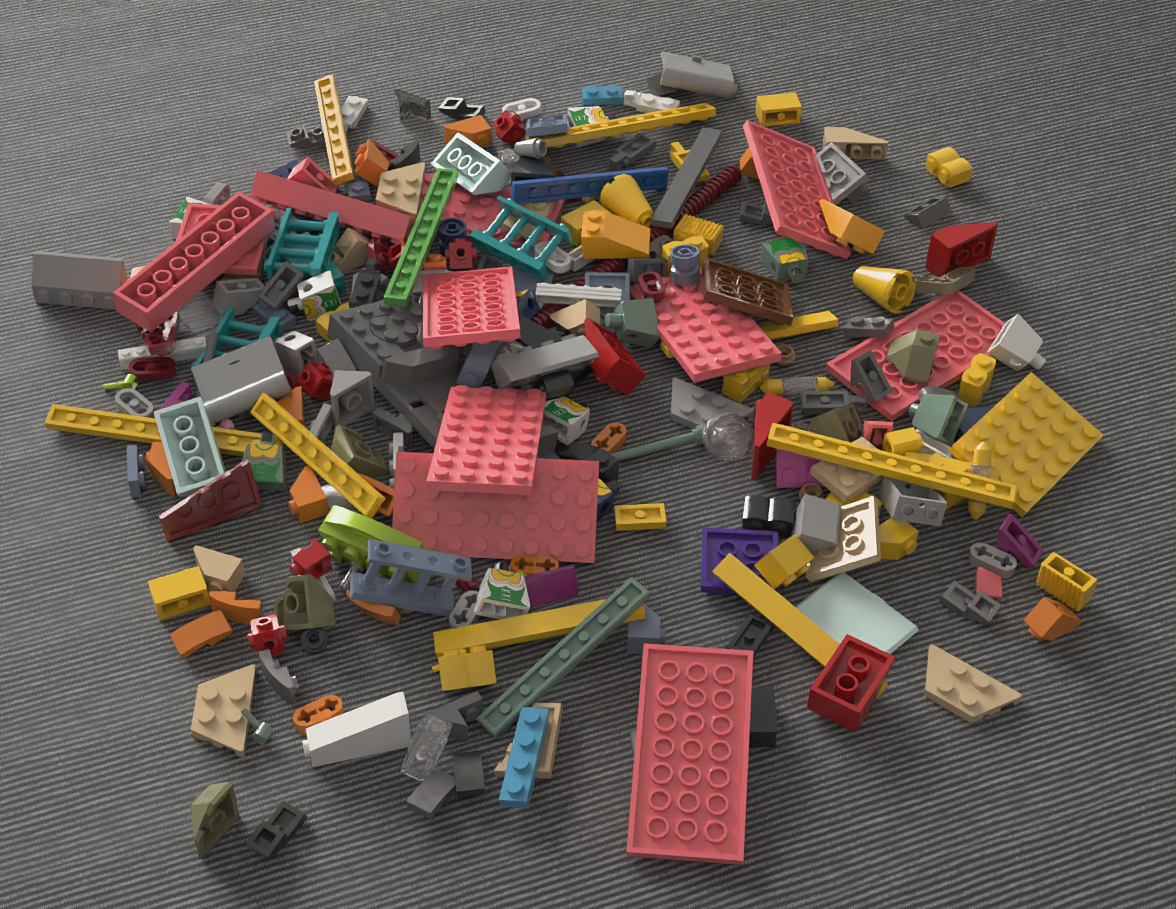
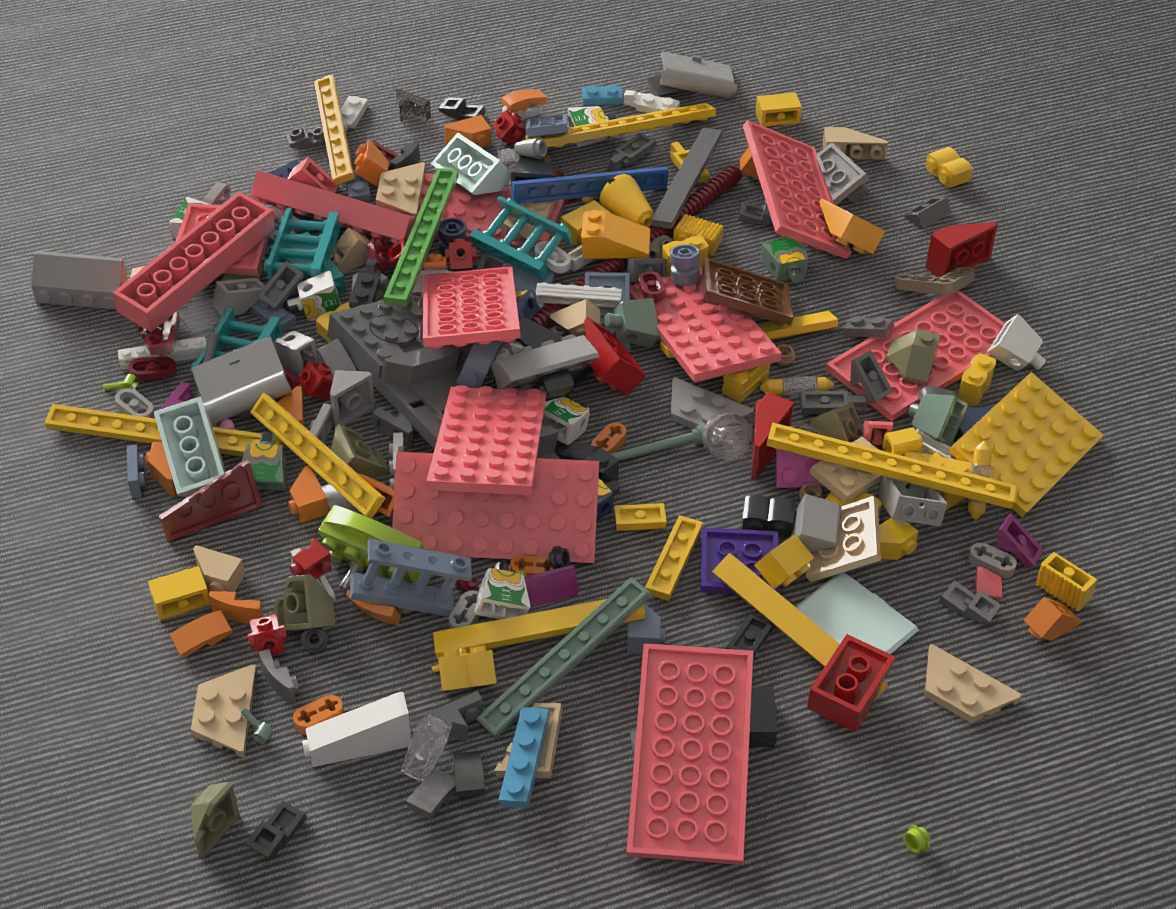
(520, 99): none -> orange slope
(559, 557): none -> black plate
(674, 557): none -> yellow plate
(886, 286): yellow cone -> none
(916, 839): none -> lime plate

